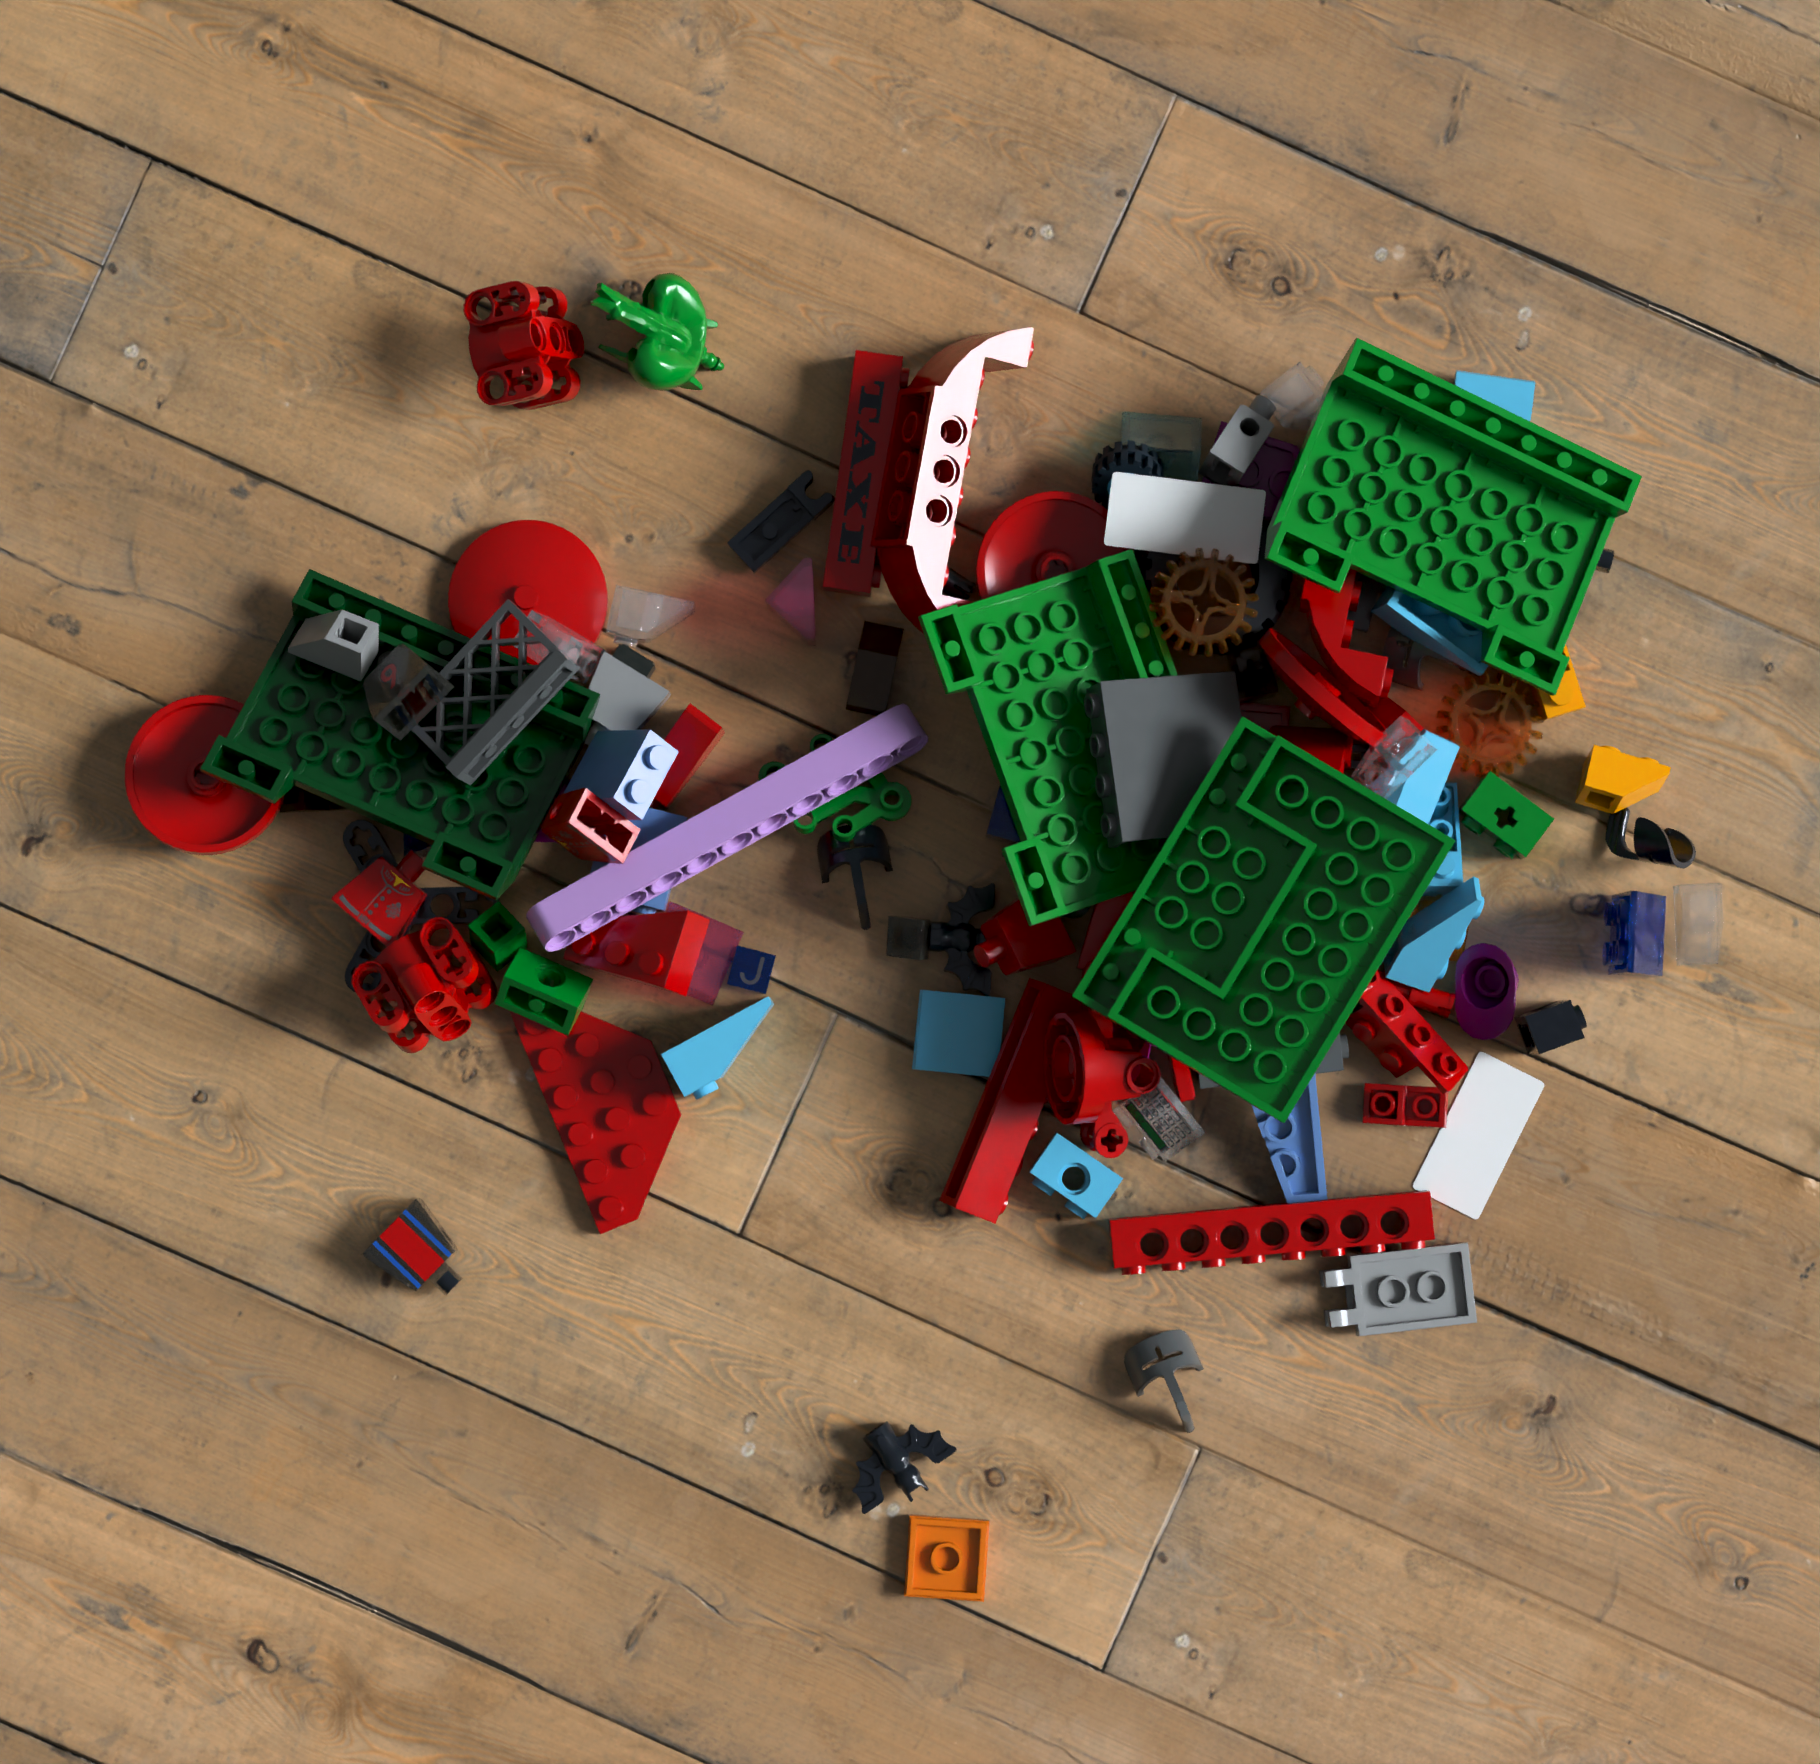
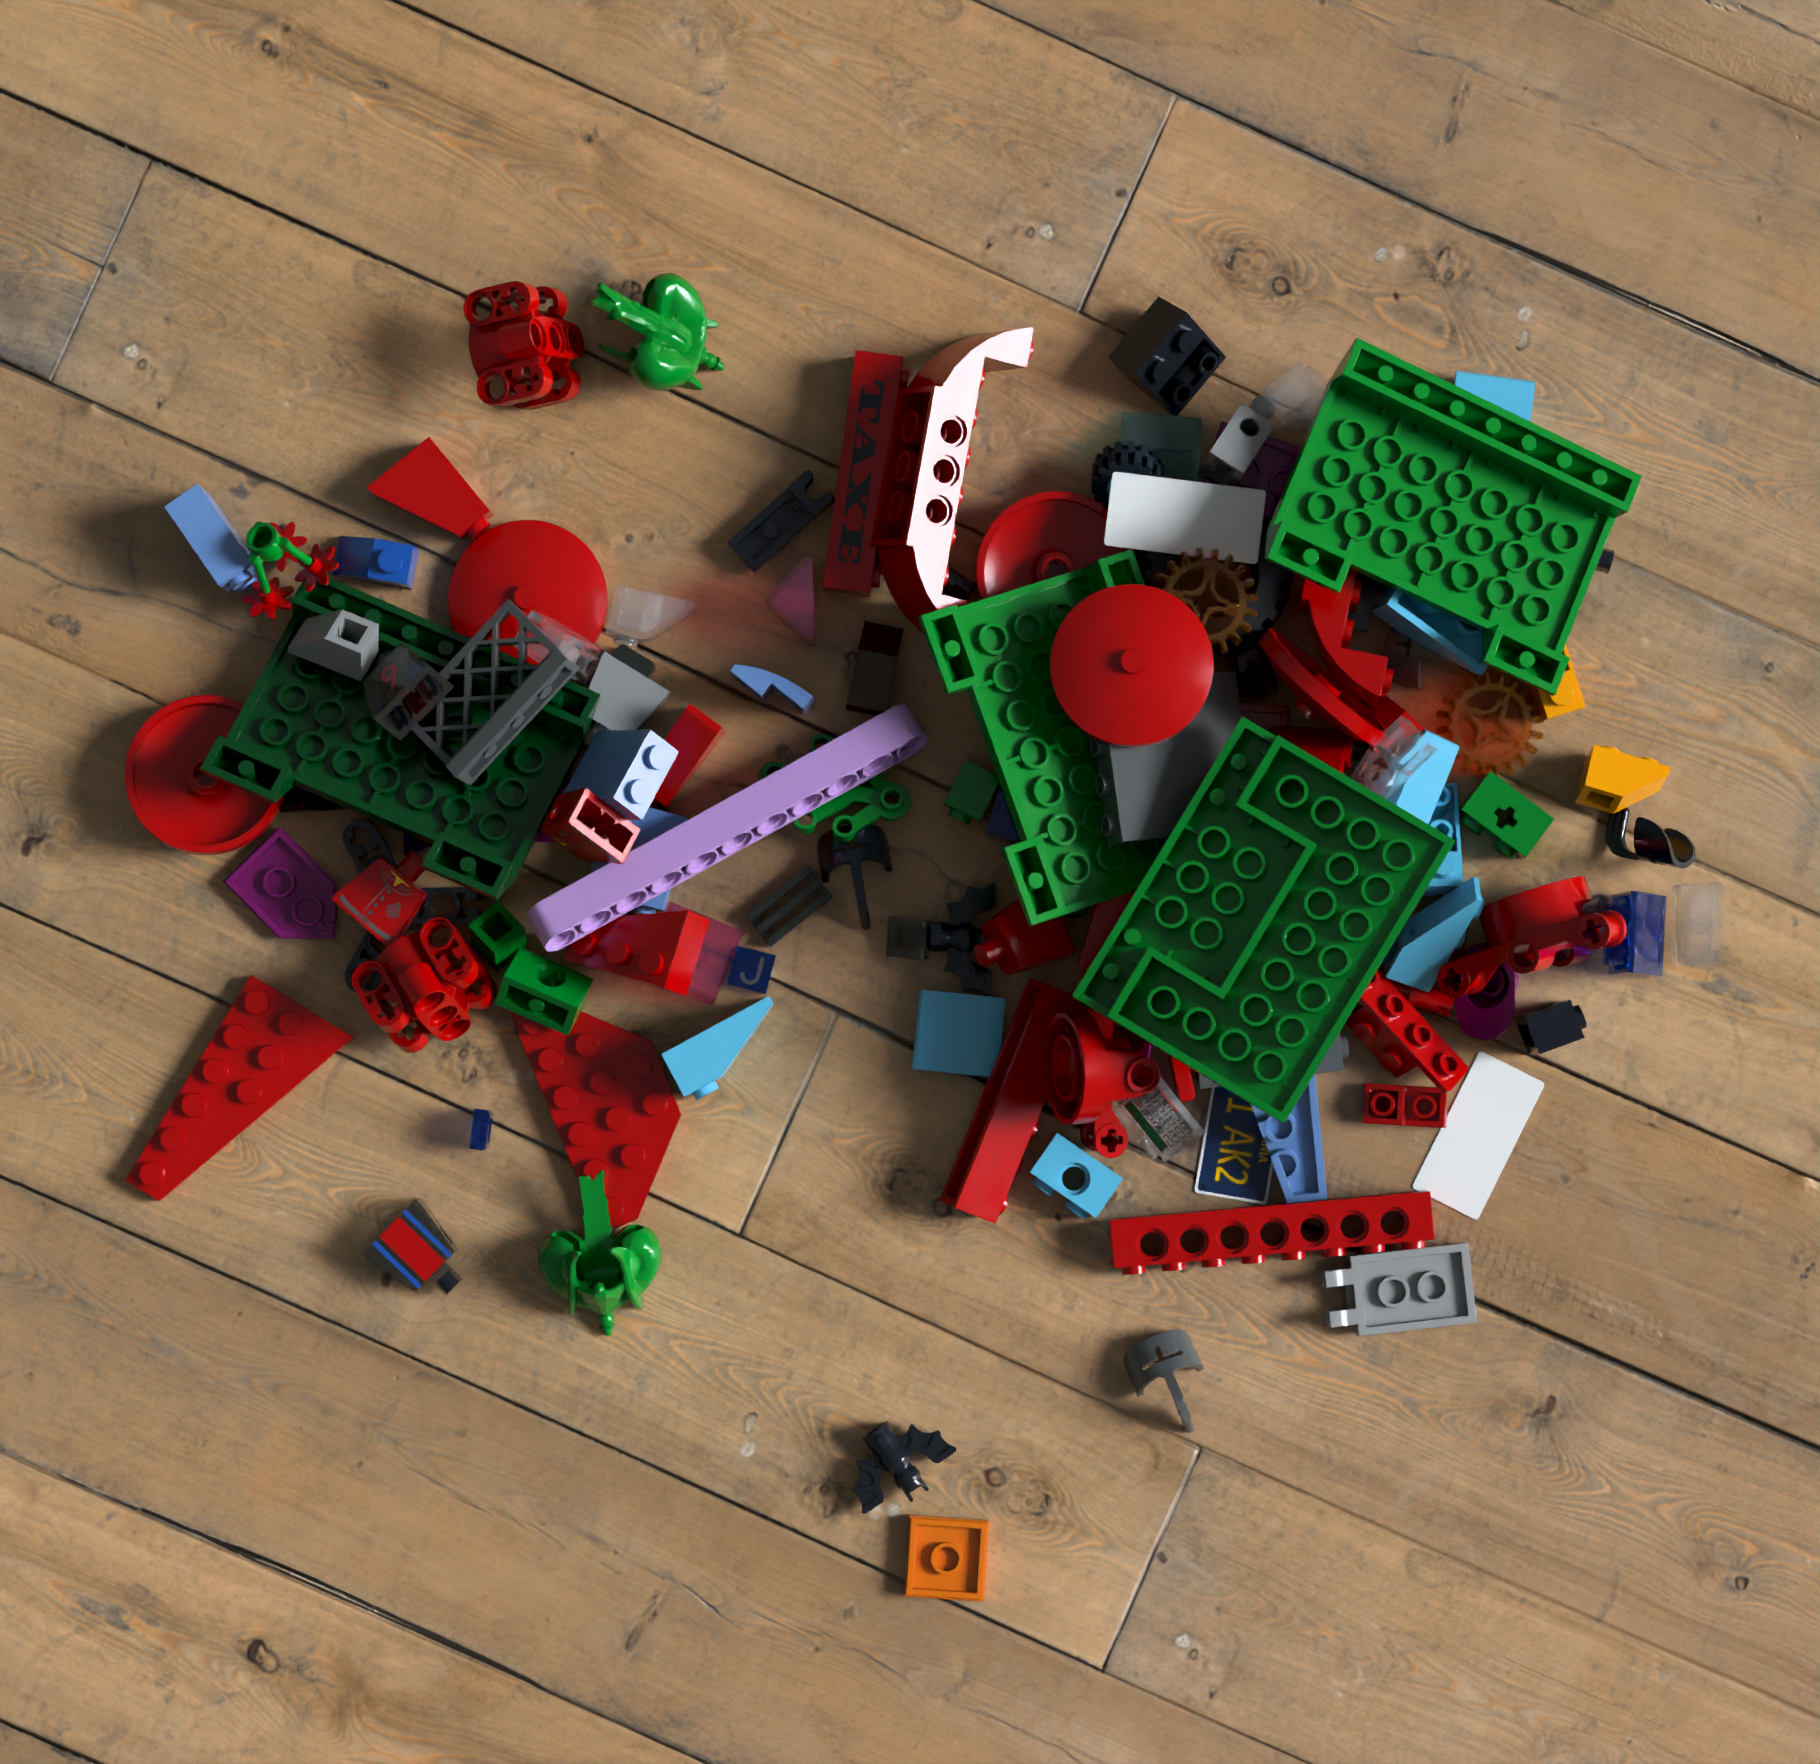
(213, 539): none -> medium blue brick
(246, 1069): none -> red wing
(273, 545): none -> red plant
(286, 889): none -> magenta tile
(376, 561): none -> blue slope
(434, 492): none -> red slope
(481, 1129): none -> clear blue tile
(600, 1270): none -> green hair
(763, 682): none -> medium blue slope
(815, 885): none -> pearl dark grey tile
(971, 793): none -> green brick
(1131, 665): none -> red dish
(1167, 356): none -> black slope
(1233, 1152): none -> dark blue sticker
(1534, 928): none -> red piece

